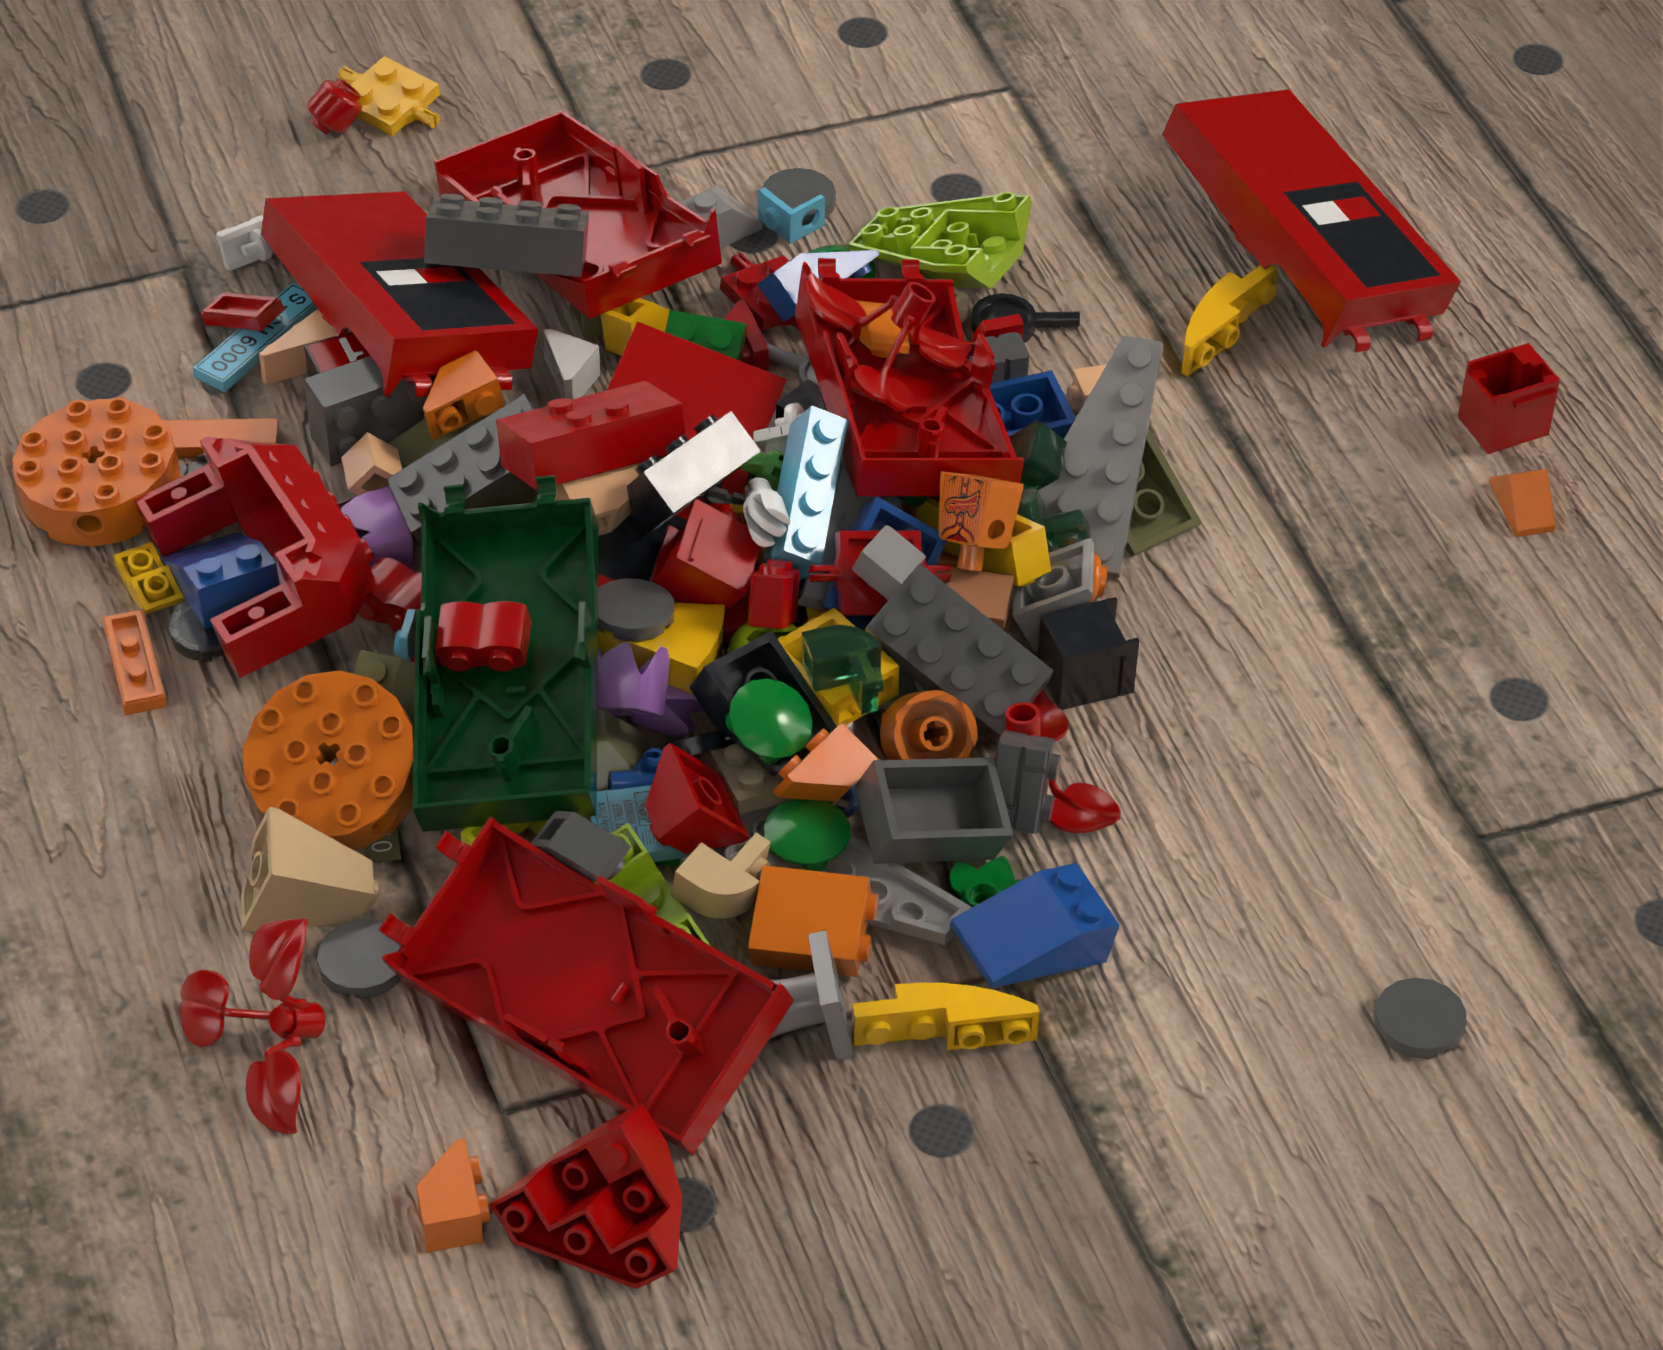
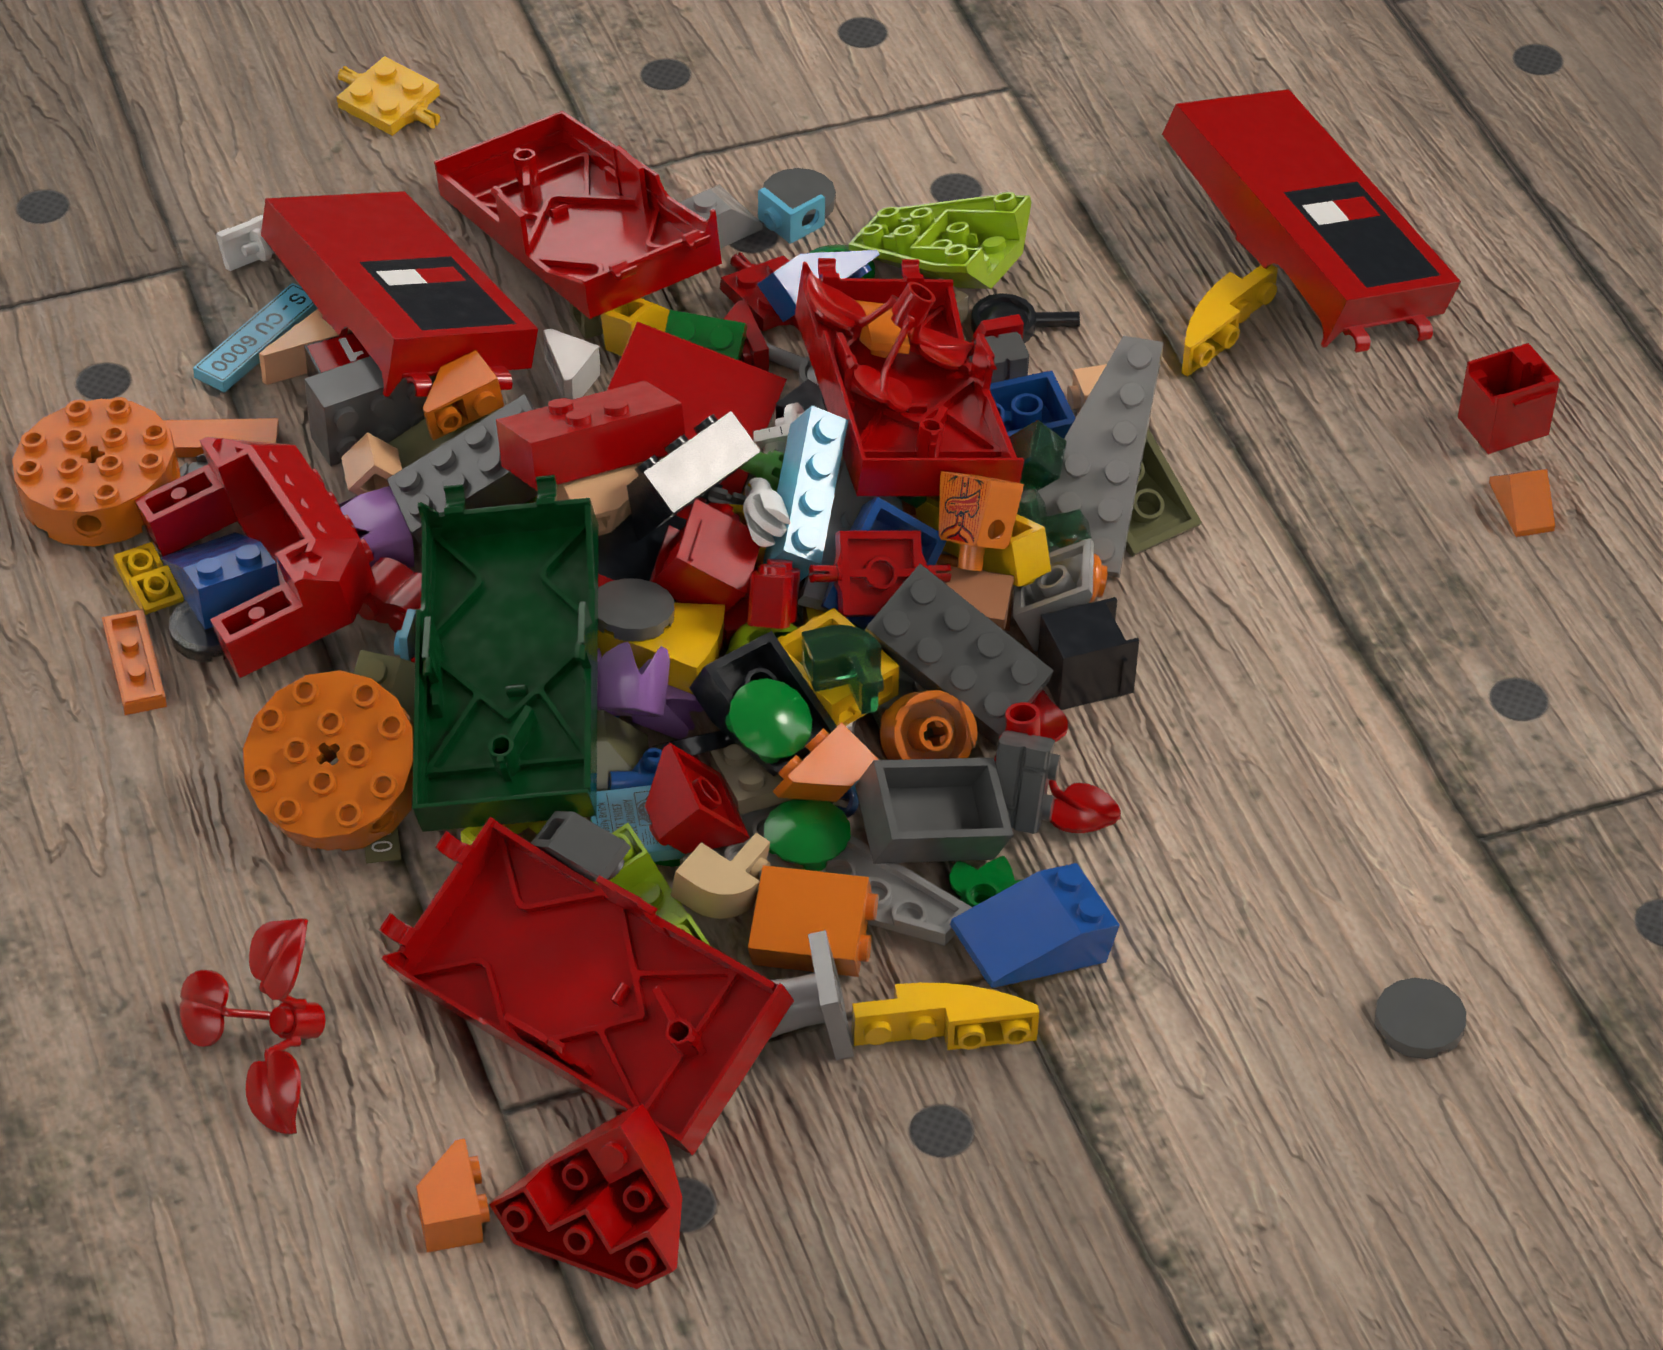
(242, 311): red tile -> none
(304, 876): tan slope -> none
(334, 106): red head -> none
(352, 959): dark grey tile -> none
(483, 635): red brick -> none
(506, 235): dark grey brick -> none
(887, 561): light grey panel -> none

